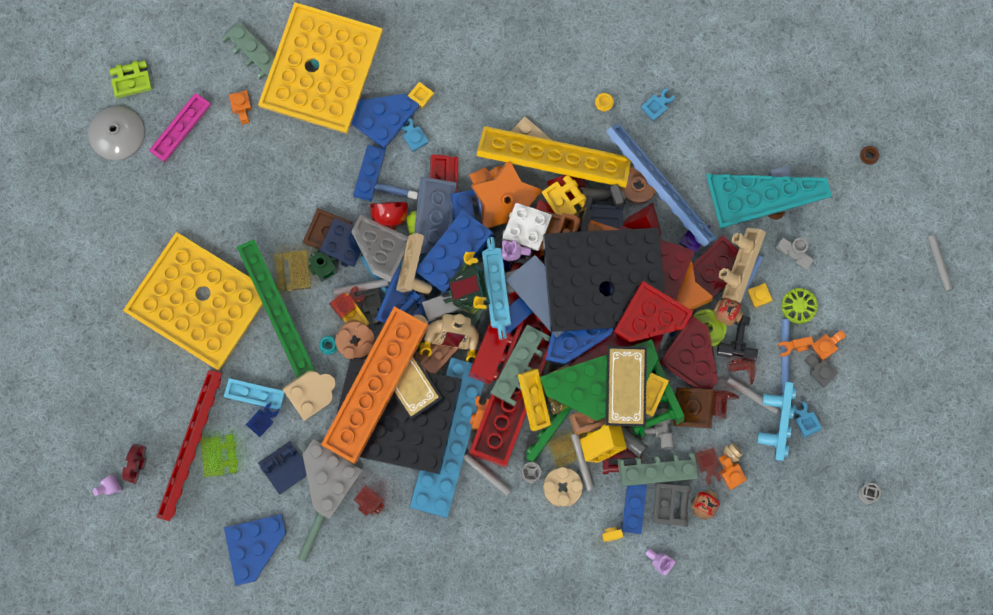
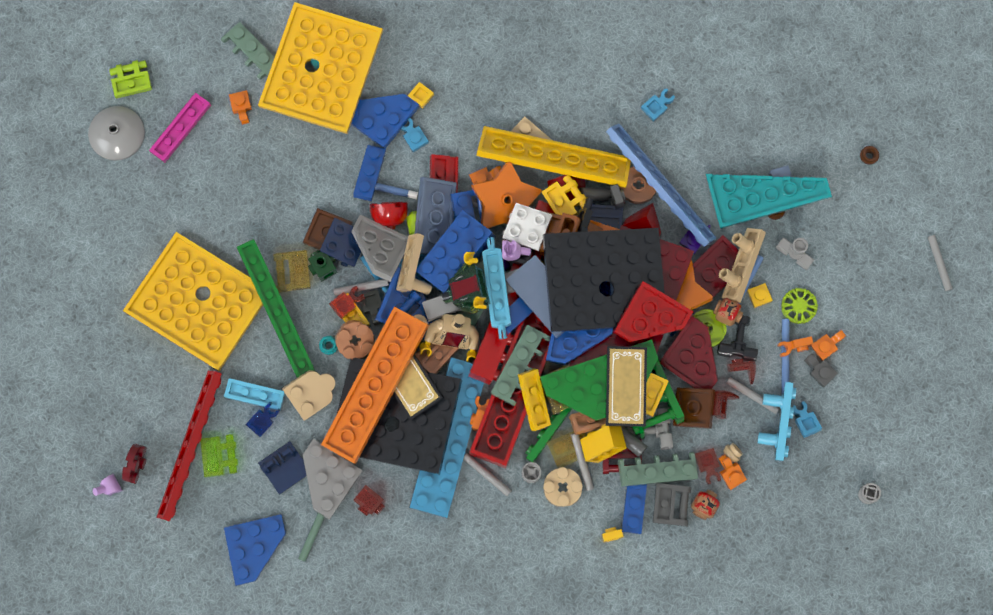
(604, 102): yellow plate -> none
(661, 561): lavender piece -> none

